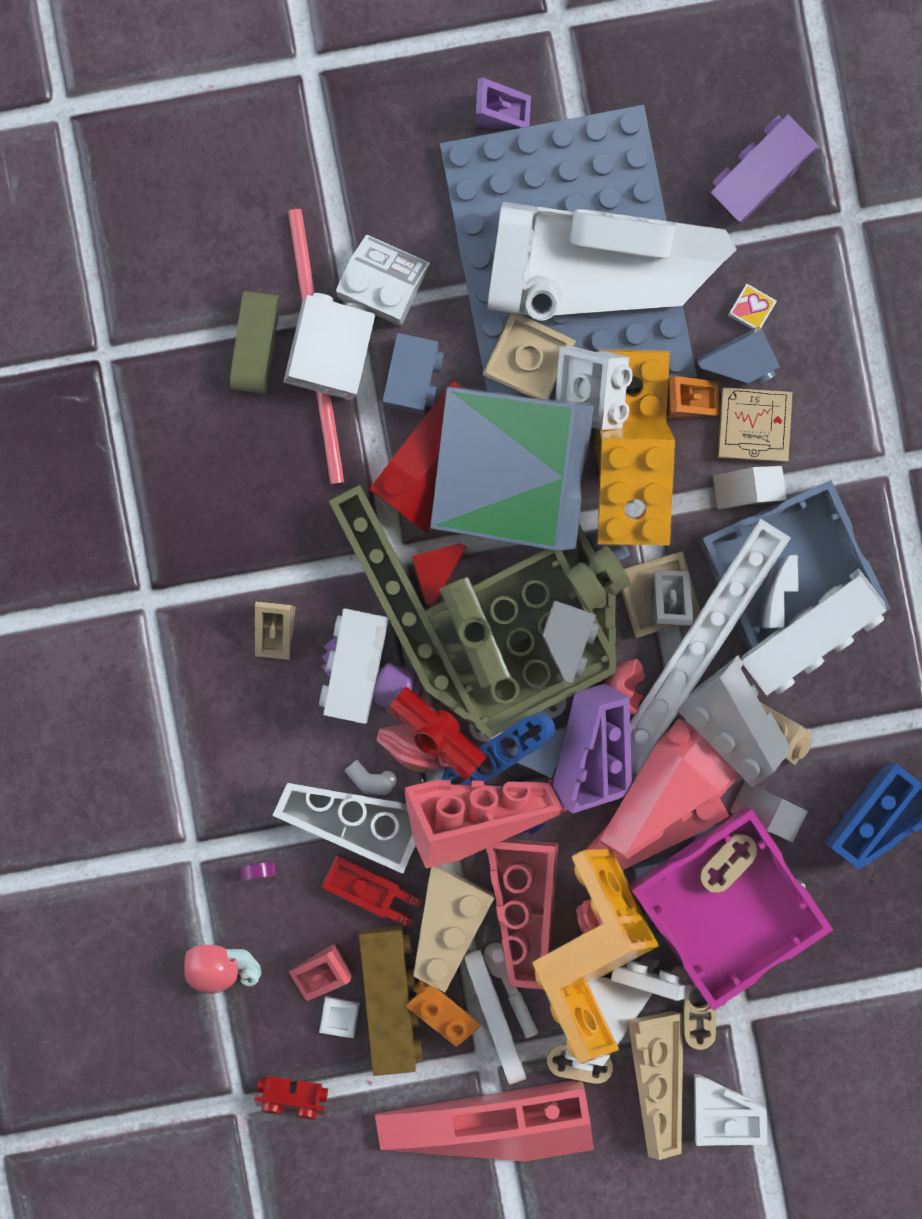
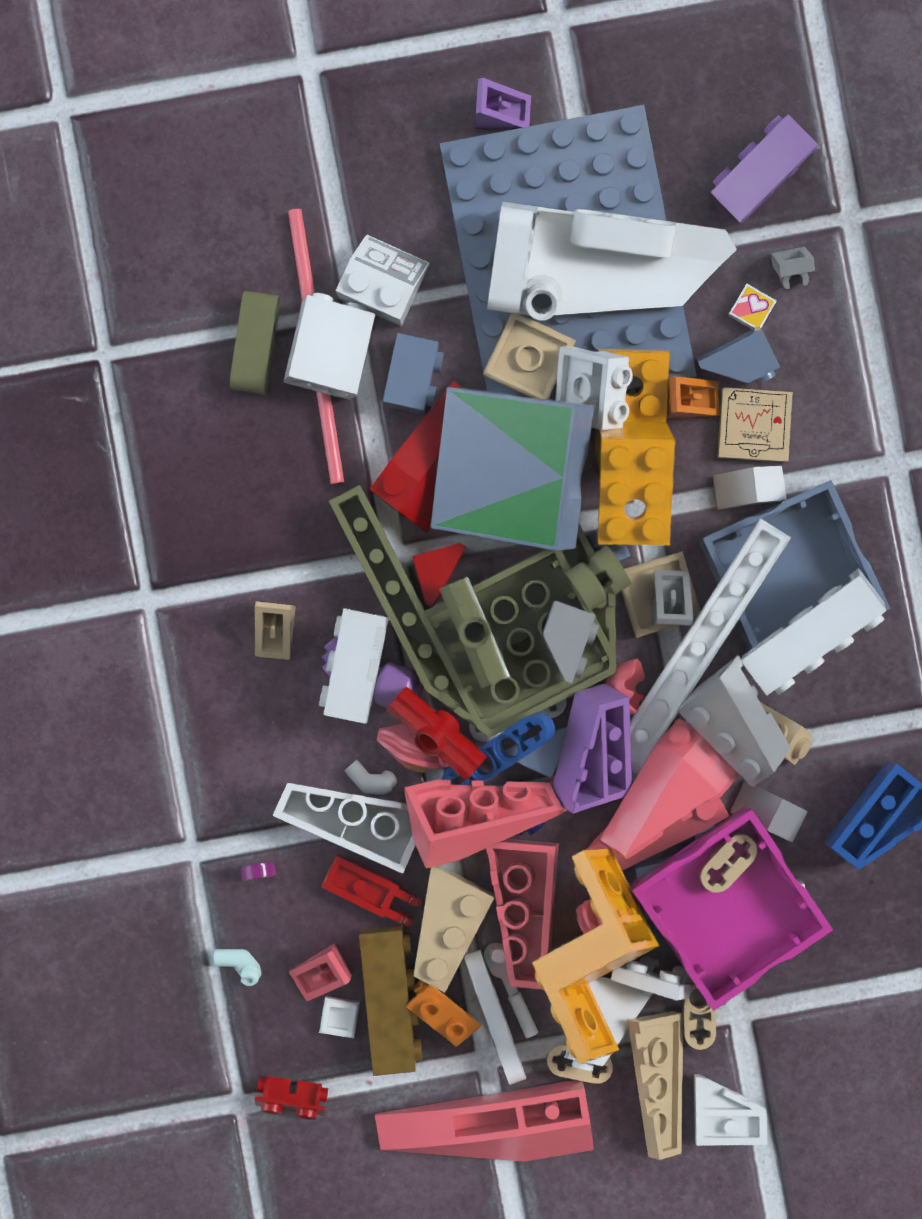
(209, 969): coral hair -> none
(781, 580): white slope -> none
(792, 263): none -> light grey tile

